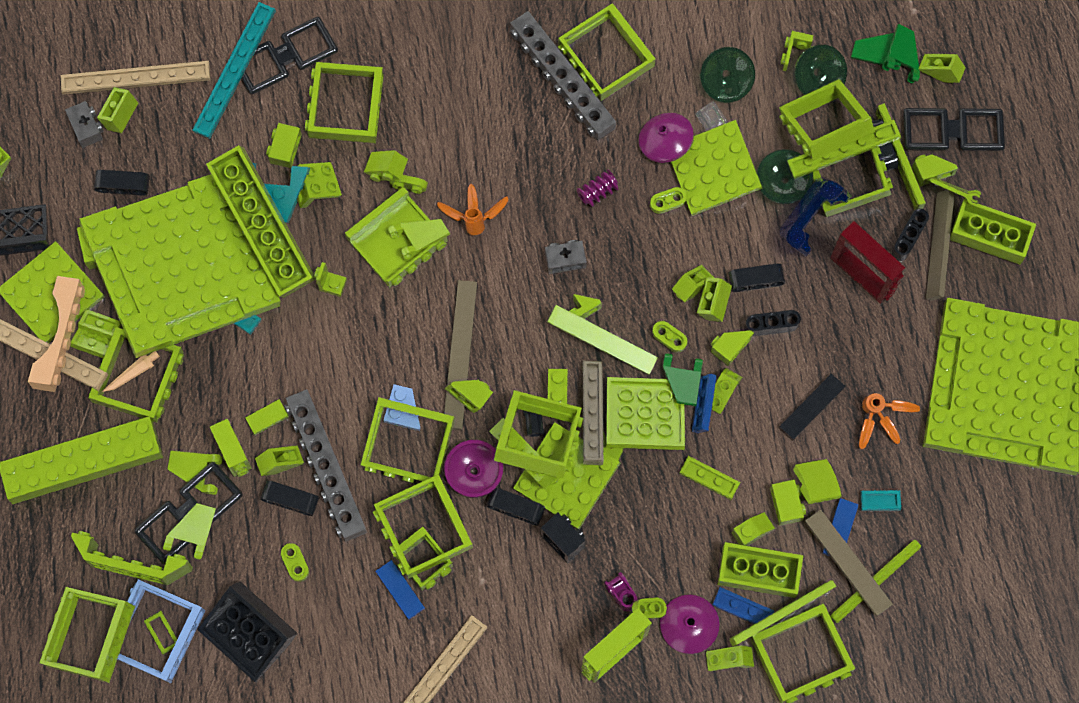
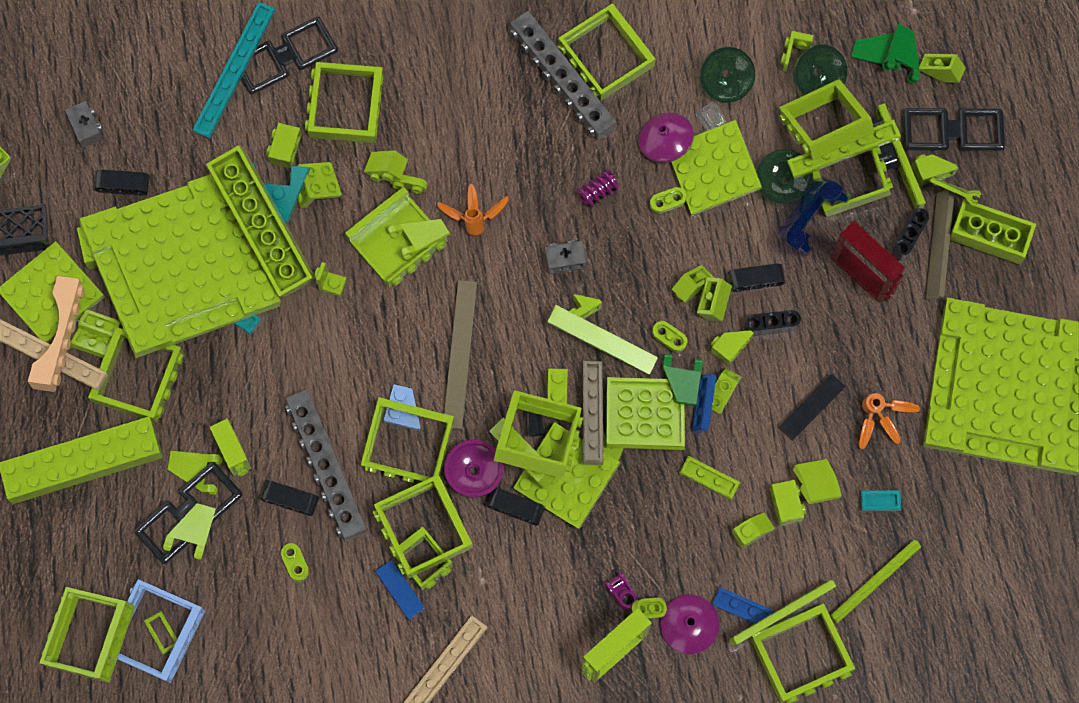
(117, 110): lime brick -> none
(135, 77): tan tile -> none
(138, 367): light nougat bar -> none
(174, 568): lime slope -> none
(247, 631): black slope -> none
(267, 417): lime tile -> none
(278, 460): lime slope -> none
(470, 393): lime slope -> none
(563, 537): black brick -> none
(729, 658): lime bracket -> none
(760, 570): lime brick -> none
(844, 519): blue tile -> none
(848, 563): dark tan tile -> none

